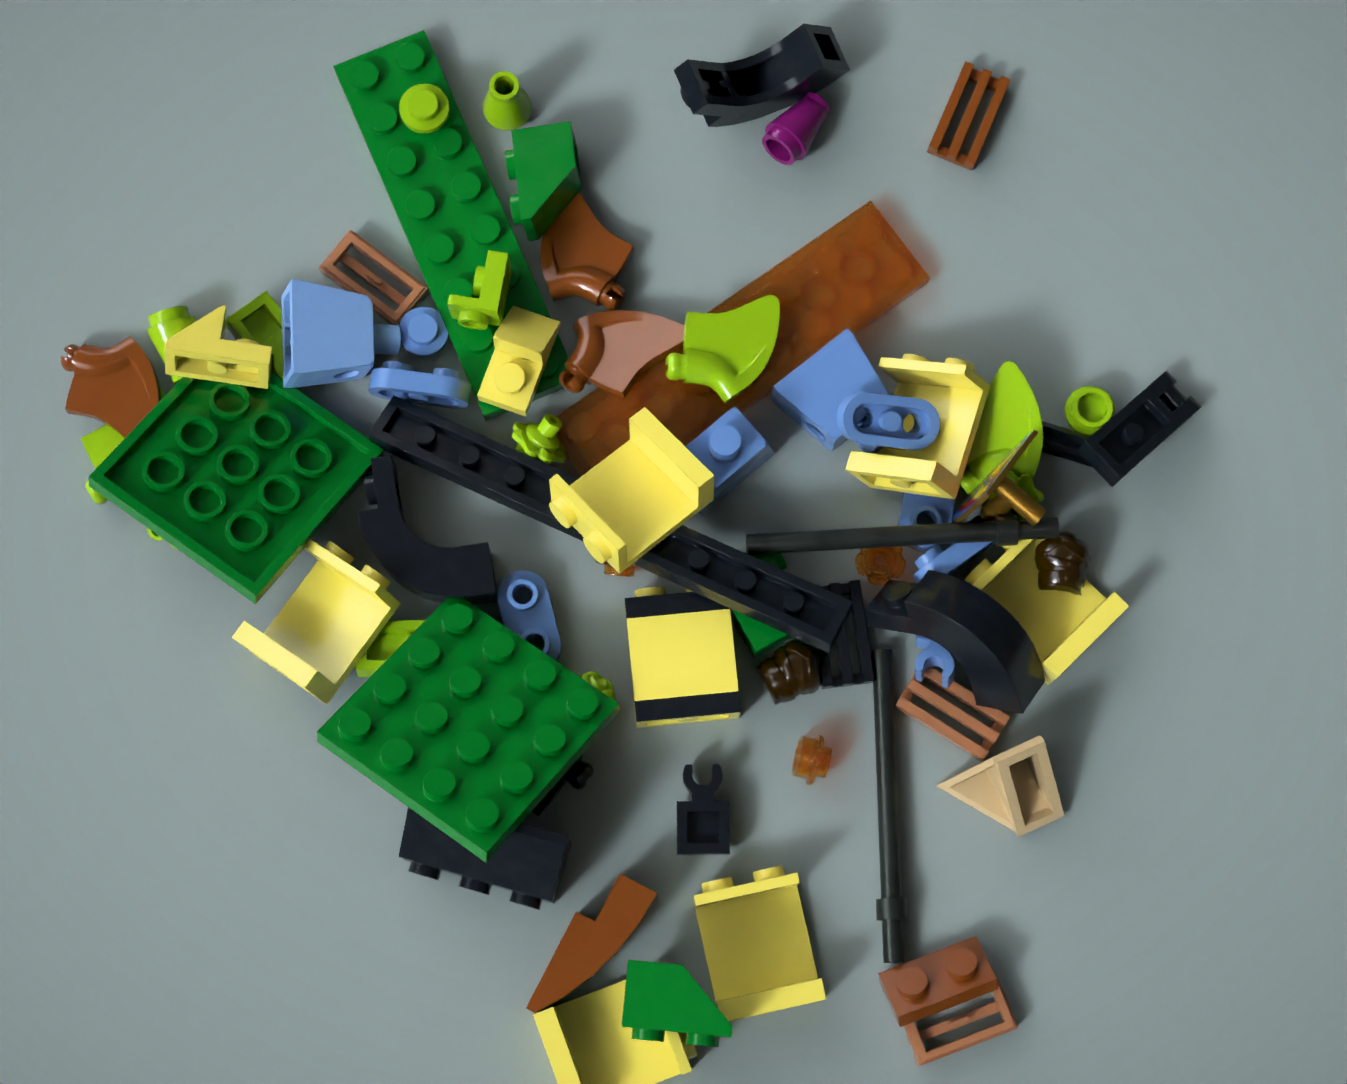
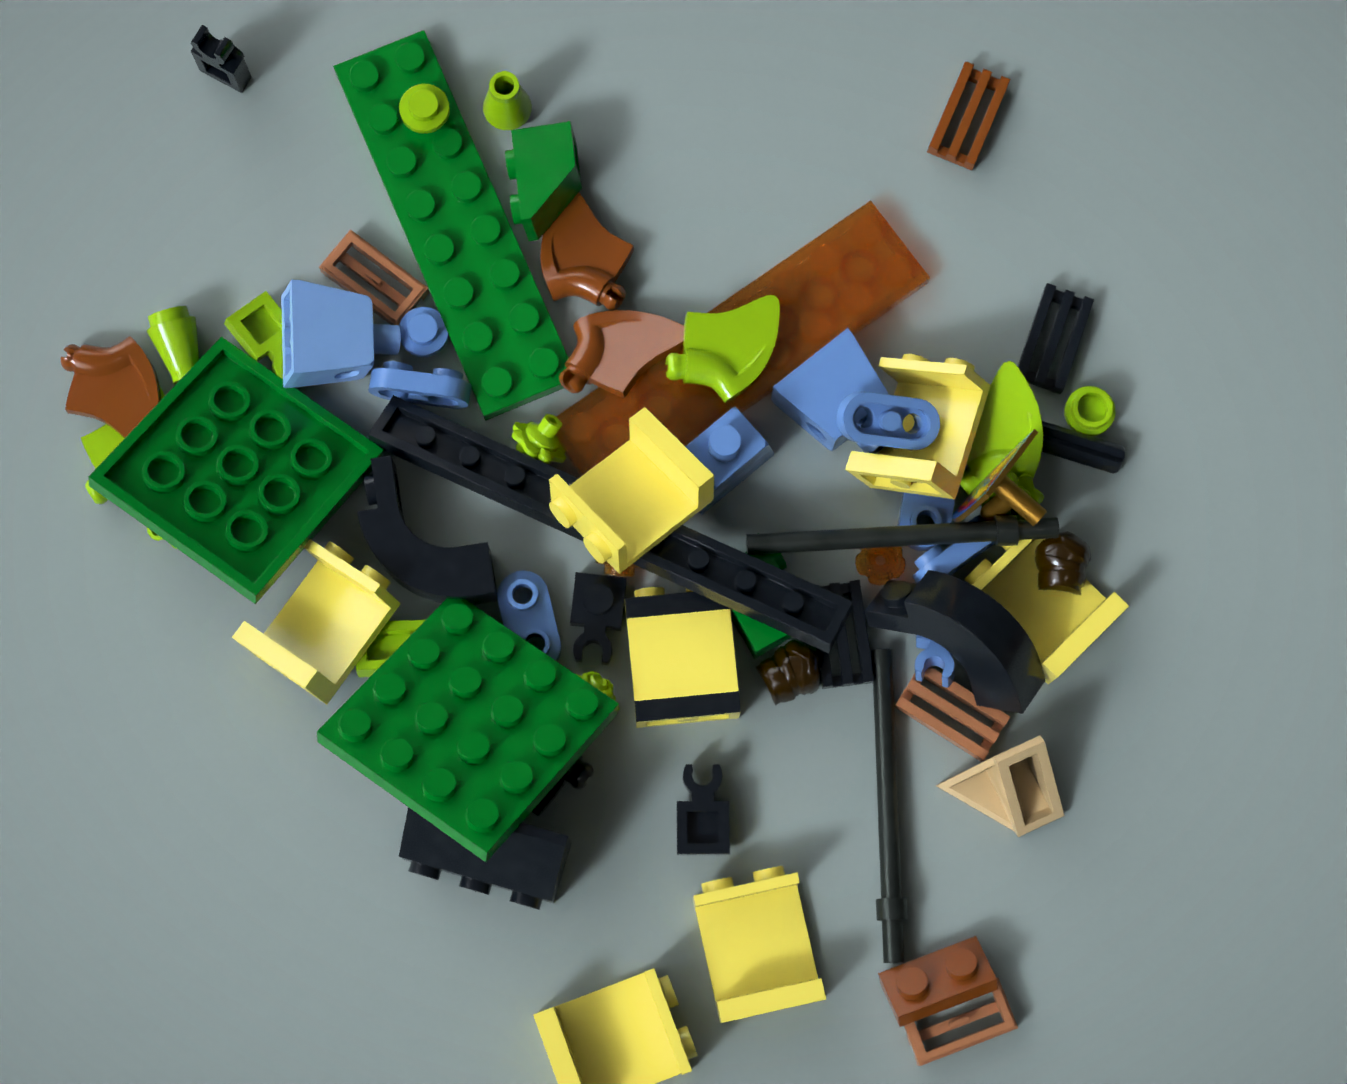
(206, 355): light yellow slope -> none
(220, 59): none -> black plate
(492, 287): lime bracket -> none
(518, 360): light yellow slope -> none
(592, 943): dark orange slope -> none
(597, 608): none -> black plate
(669, 999): green slope -> none
(765, 81): black arch -> none
(795, 129): magenta cone -> none
(811, 759): clear orange plate -> none
(1066, 300): none -> black tile
(1138, 429): black plate -> none

